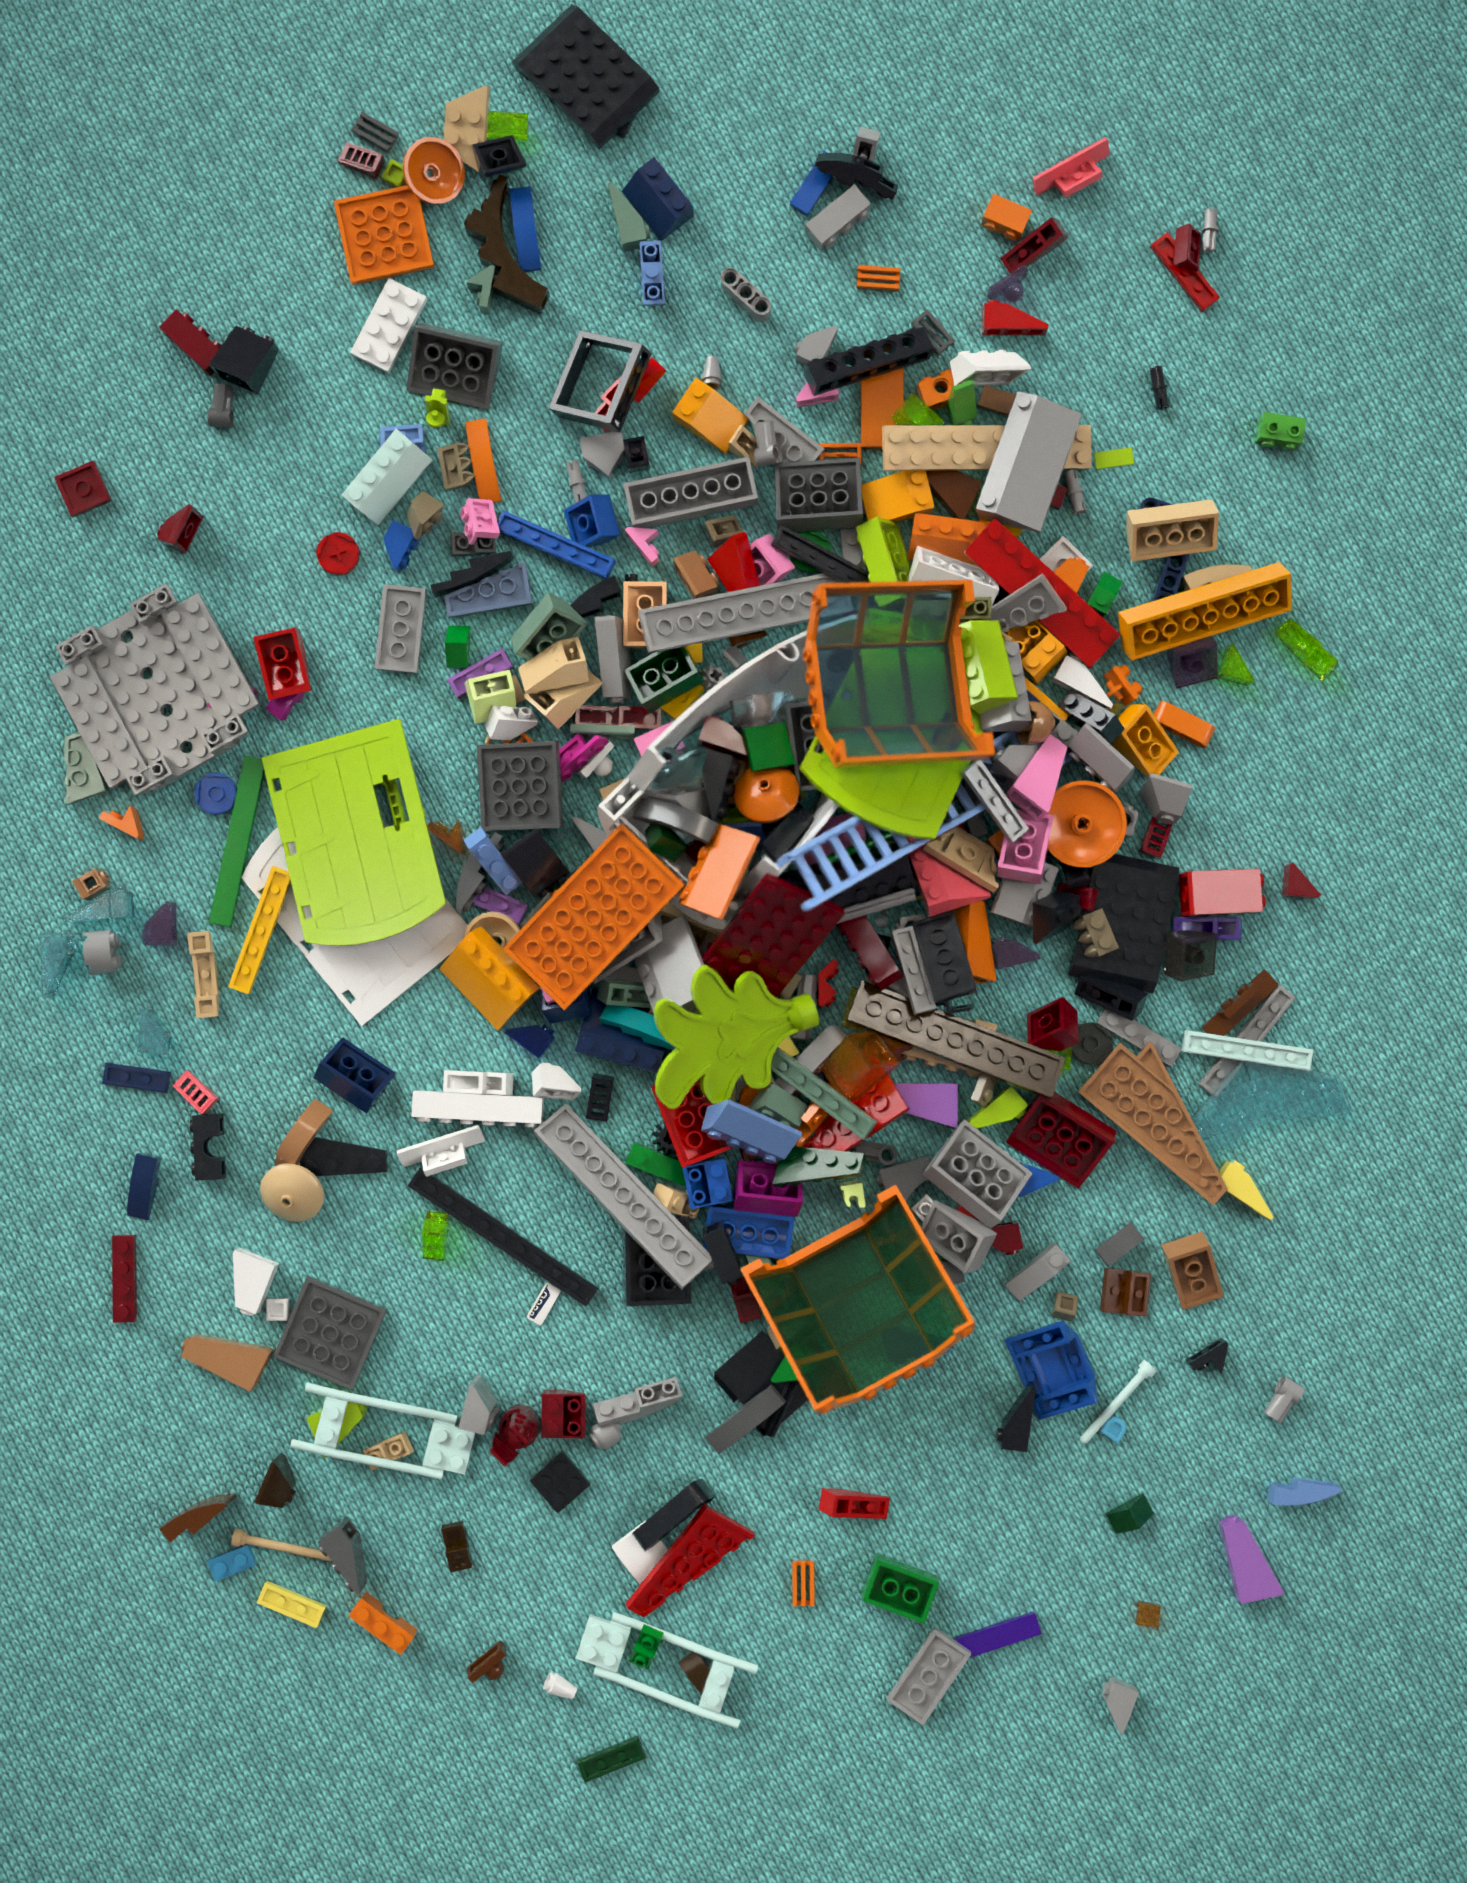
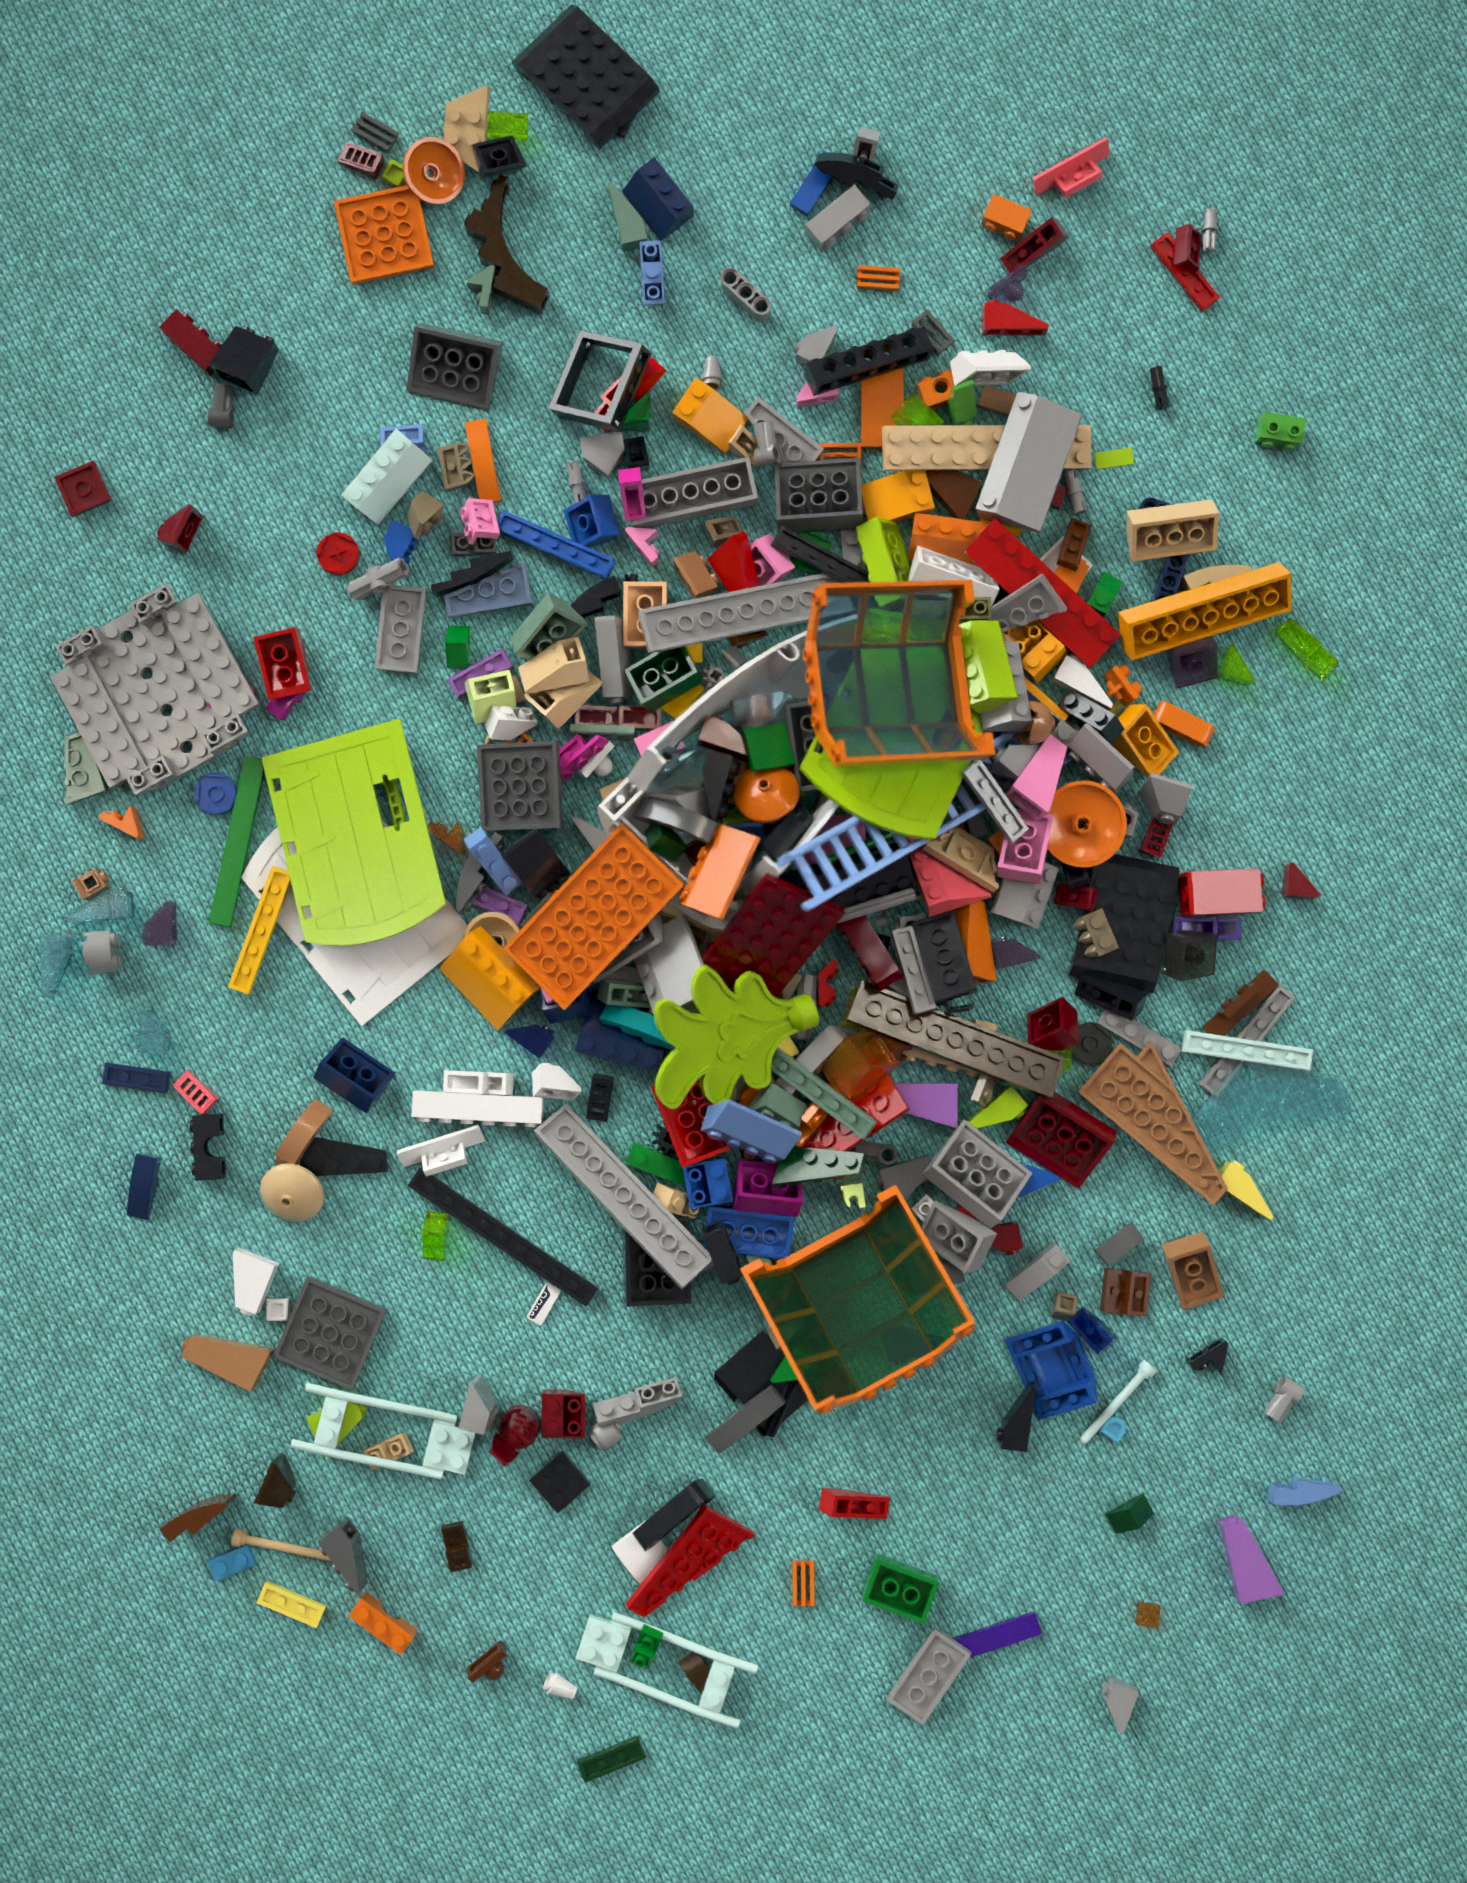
(124, 1278): dark red plate -> none
(205, 974): tan slope -> none
(378, 579): none -> light grey piece
(388, 325): white plate -> none
(437, 409): lime hips -> none
(525, 229): blue slope -> none
(632, 494): none -> dark pink slope
(639, 416): none -> green slope
(745, 1301): dark red slope -> none
(1054, 914): black slope -> none
(1073, 544): none -> reddish brown tile
(1093, 1330): none -> clear blue slope

